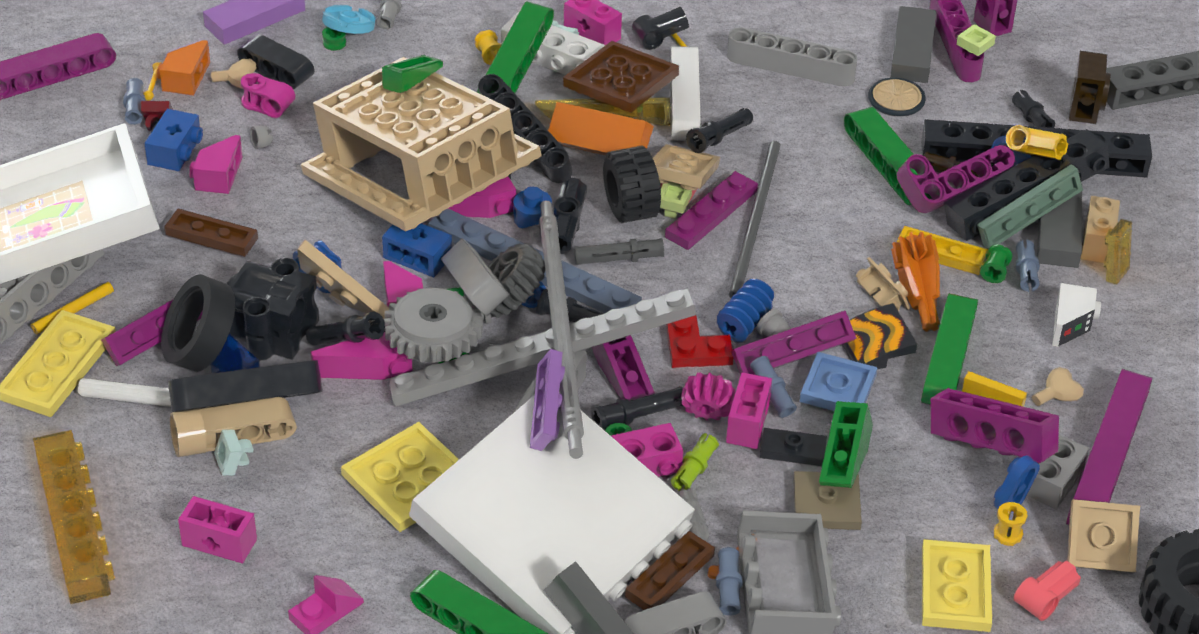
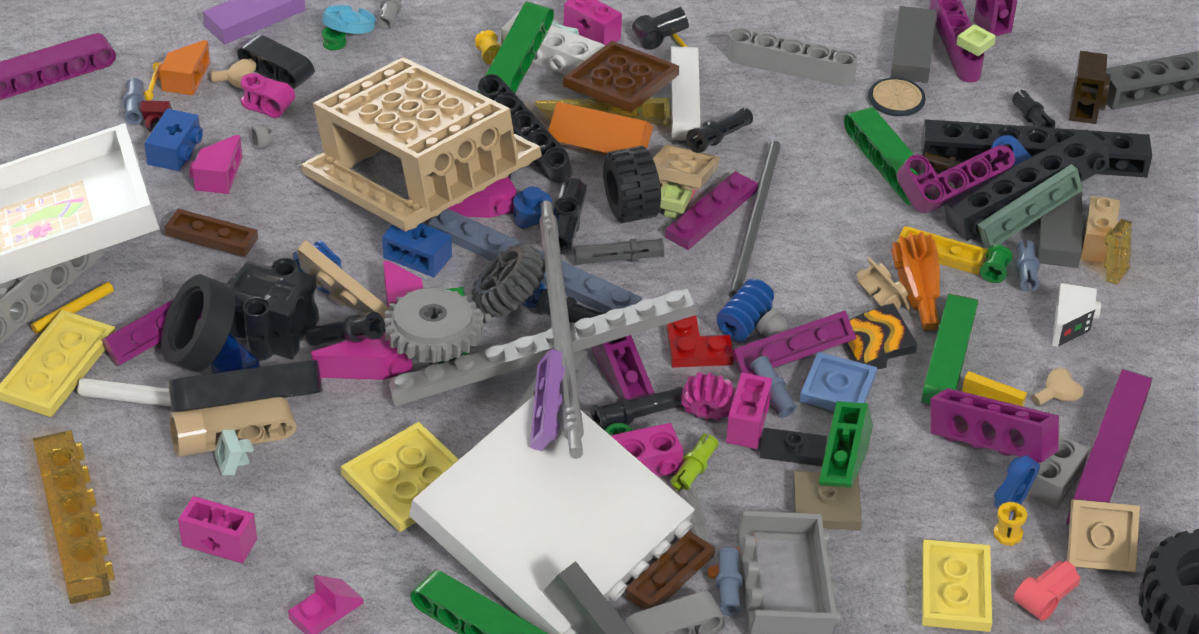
(409, 72): green slope -> none
(474, 277): light grey beam -> none
(1037, 142): yellow piece -> none

